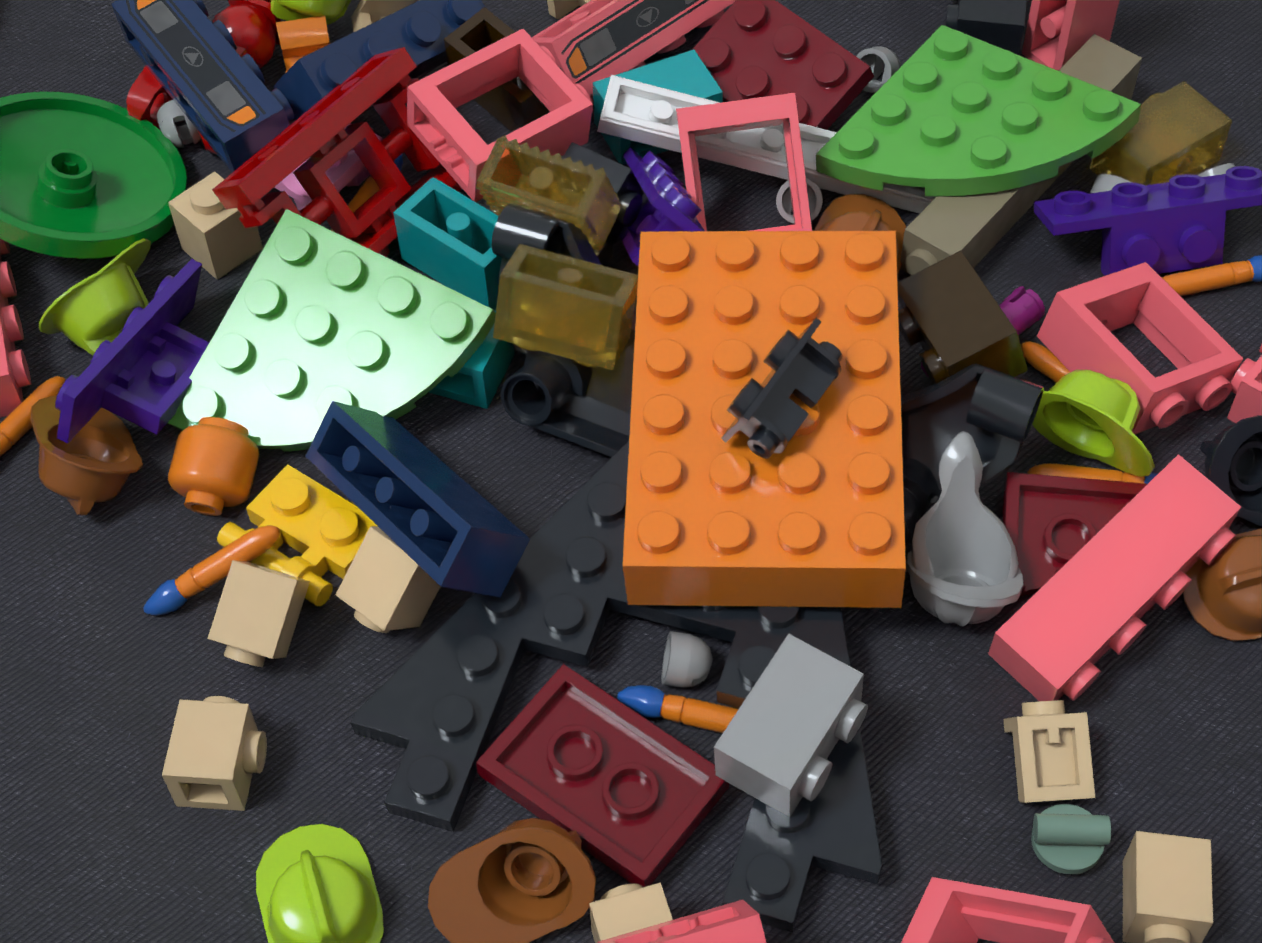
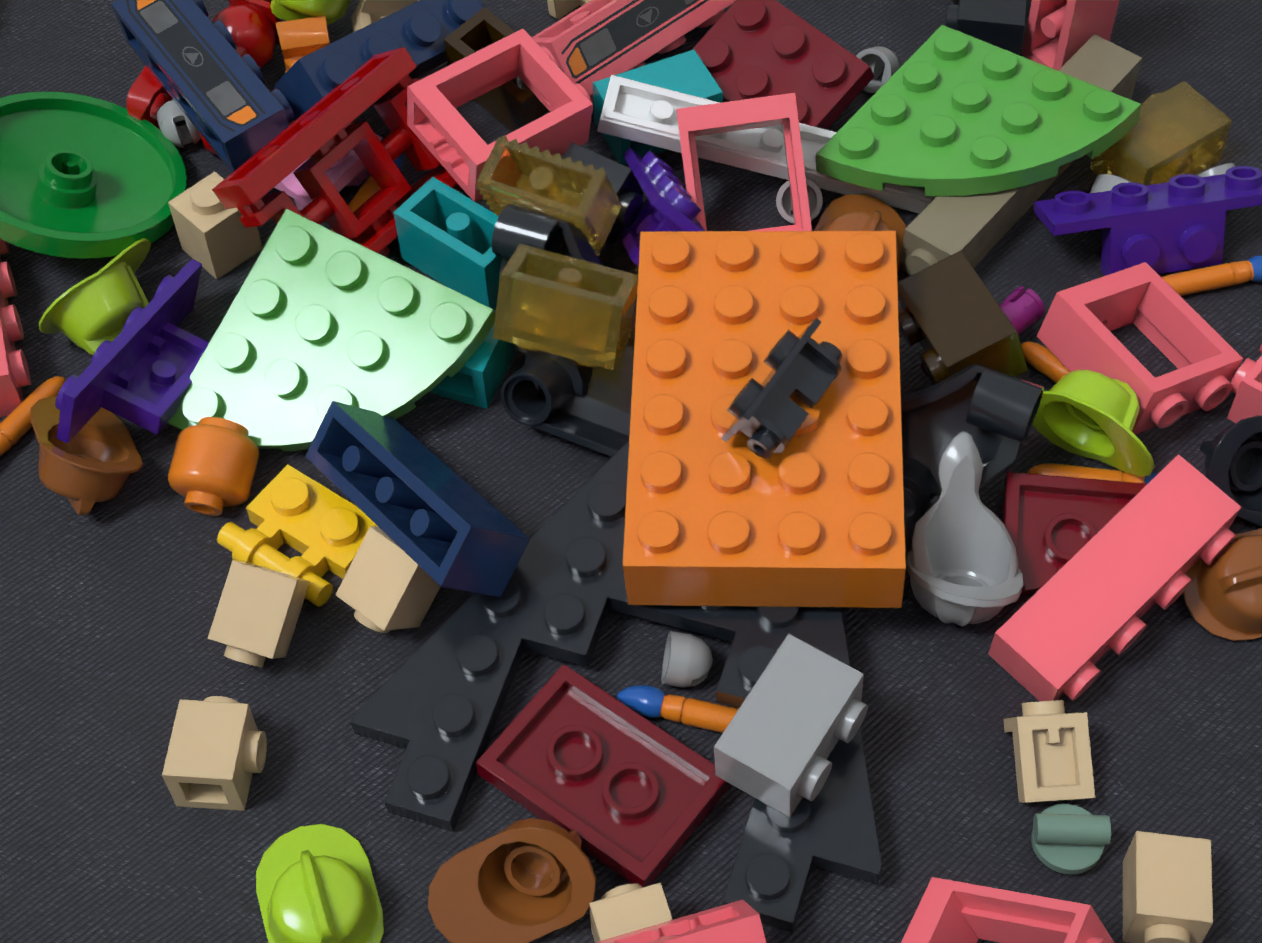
(175, 592): orange piece -> none

